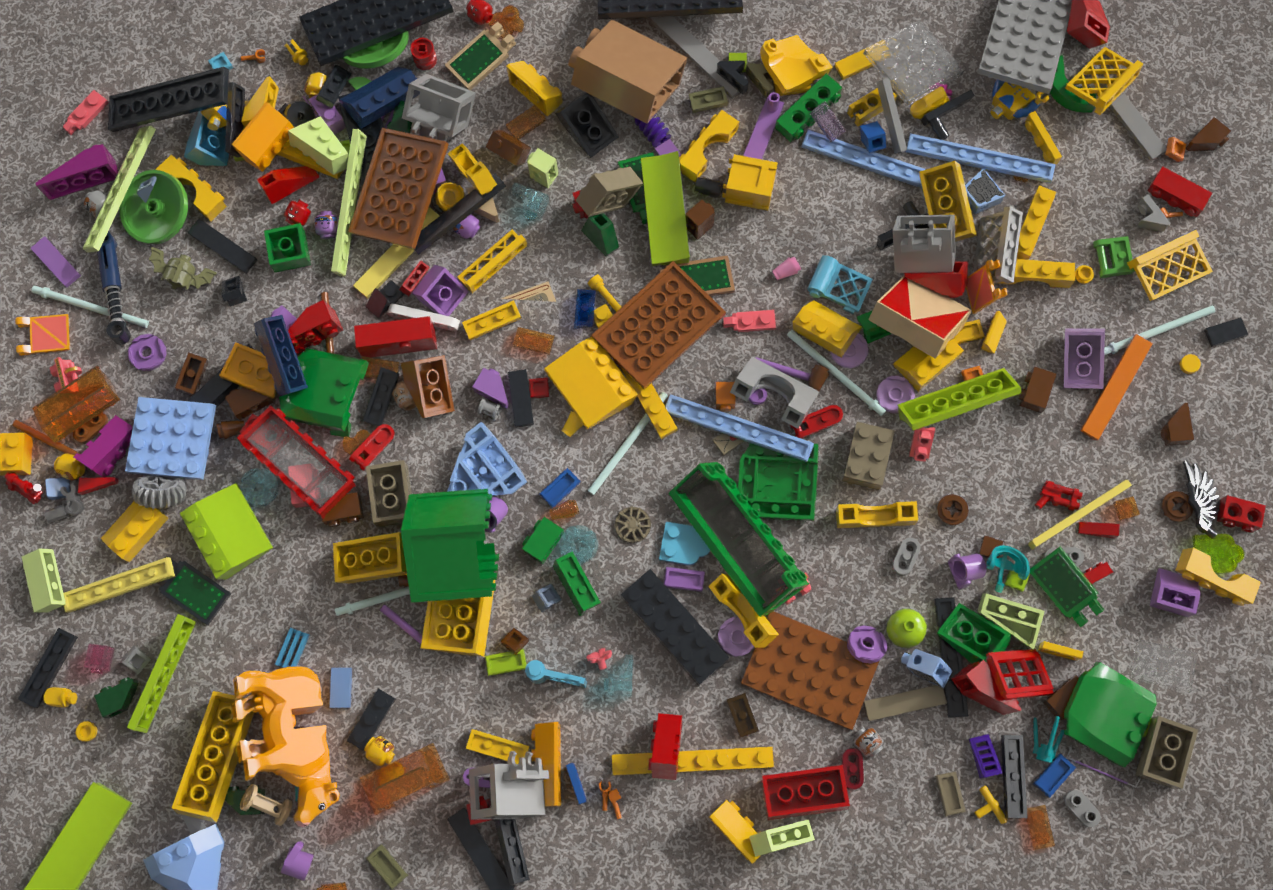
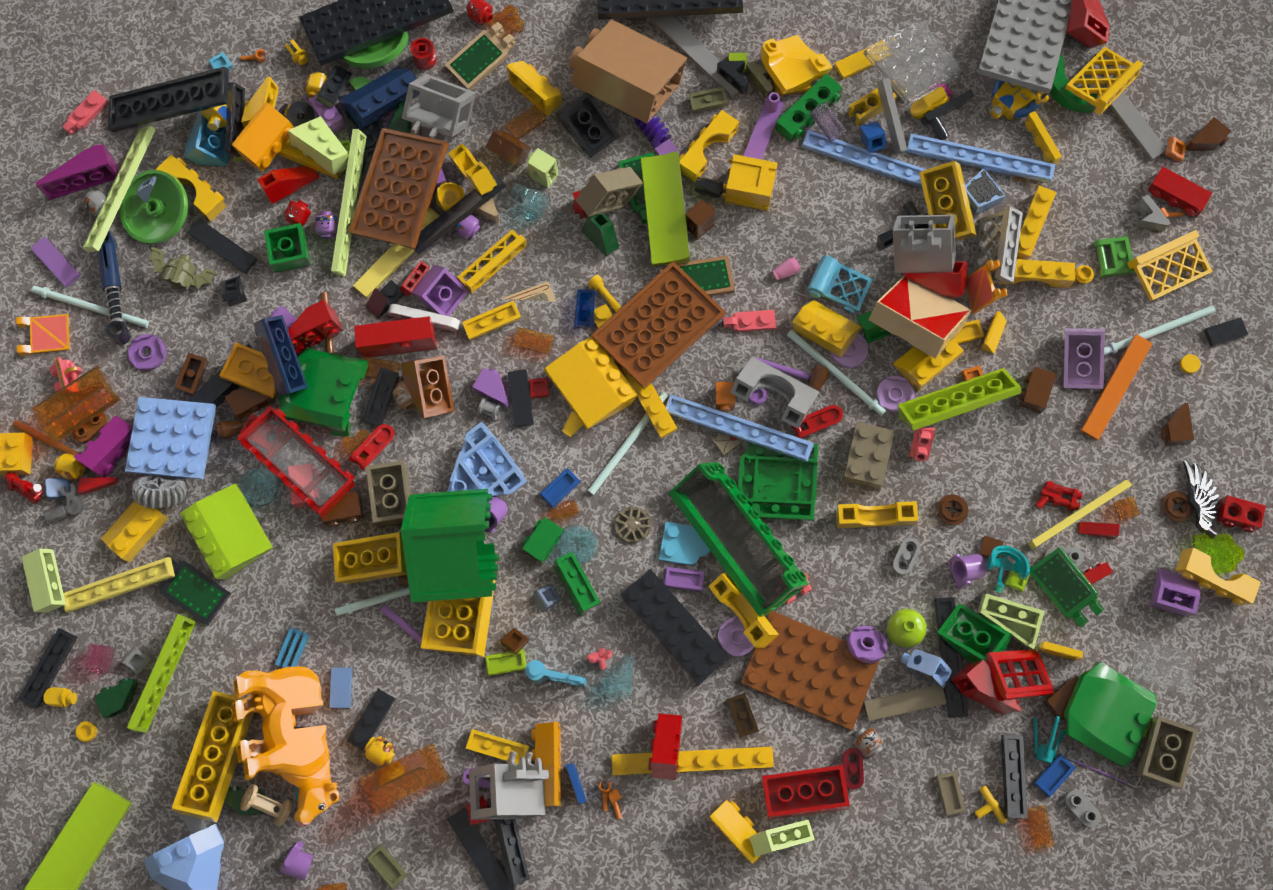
(978, 758): dark purple slope -> none

